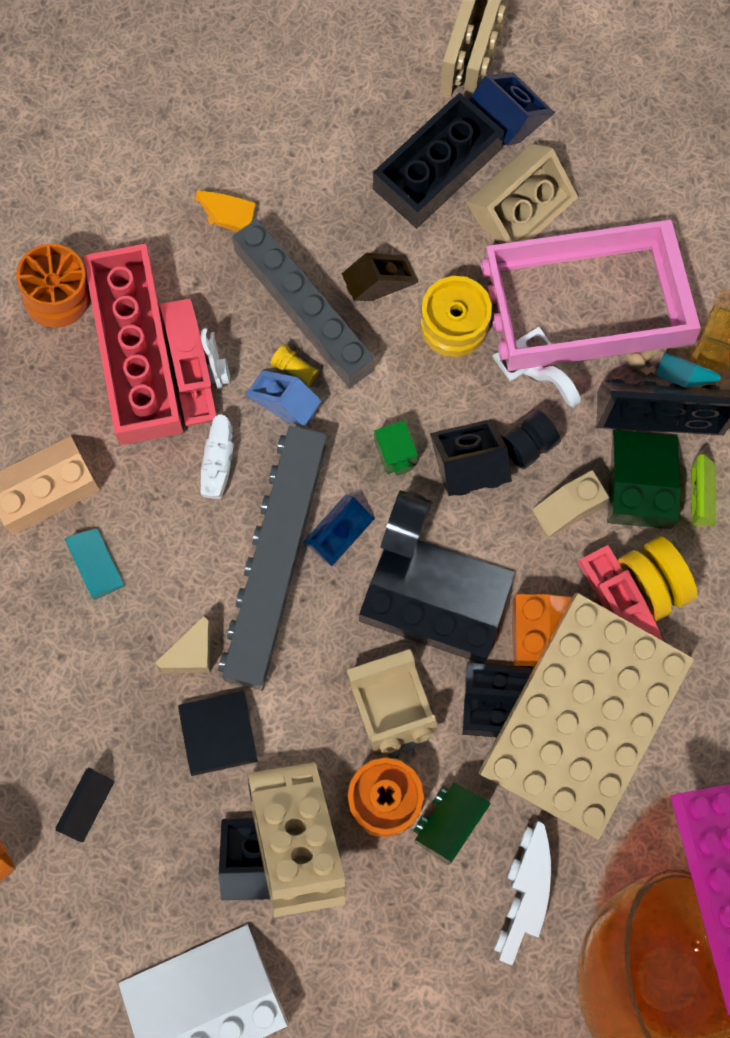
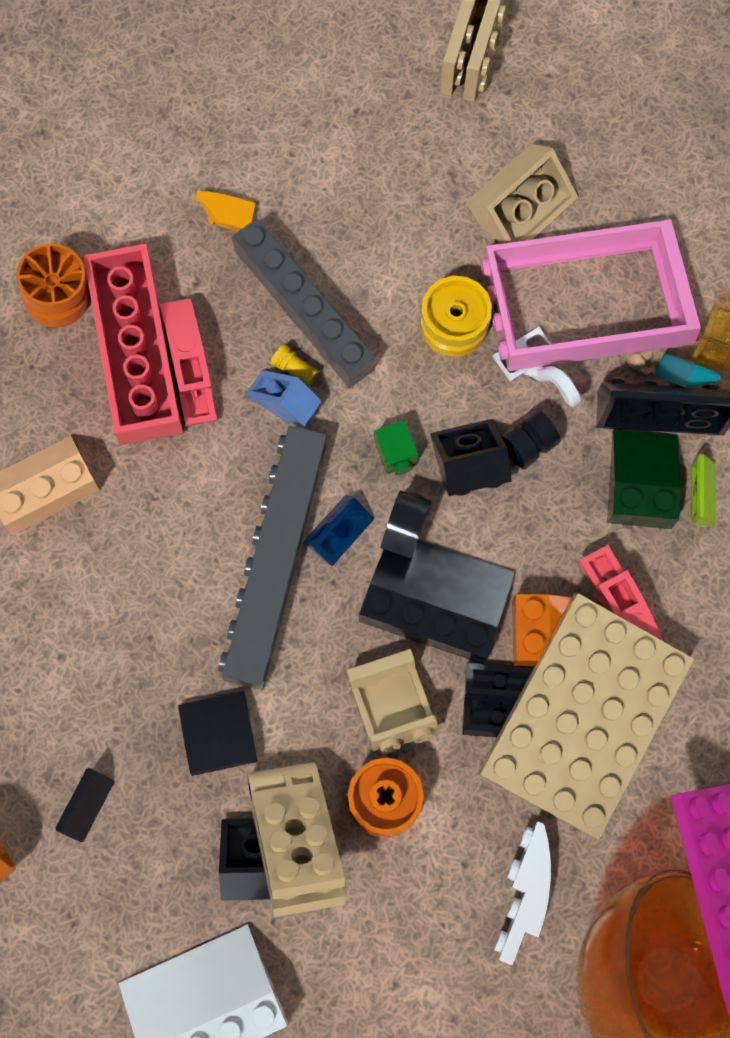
(94, 563): teal slope -> none
(190, 652): tan slope -> none
(217, 368): white plate -> none
(217, 458): white hinge -> none
(378, 276): dark brown slope -> none
(437, 160): black brick -> none
(451, 822): dark green slope -> none
(510, 106): dark blue slope -> none
(571, 504): tan slope -> none
(660, 576): yellow wheel -> none

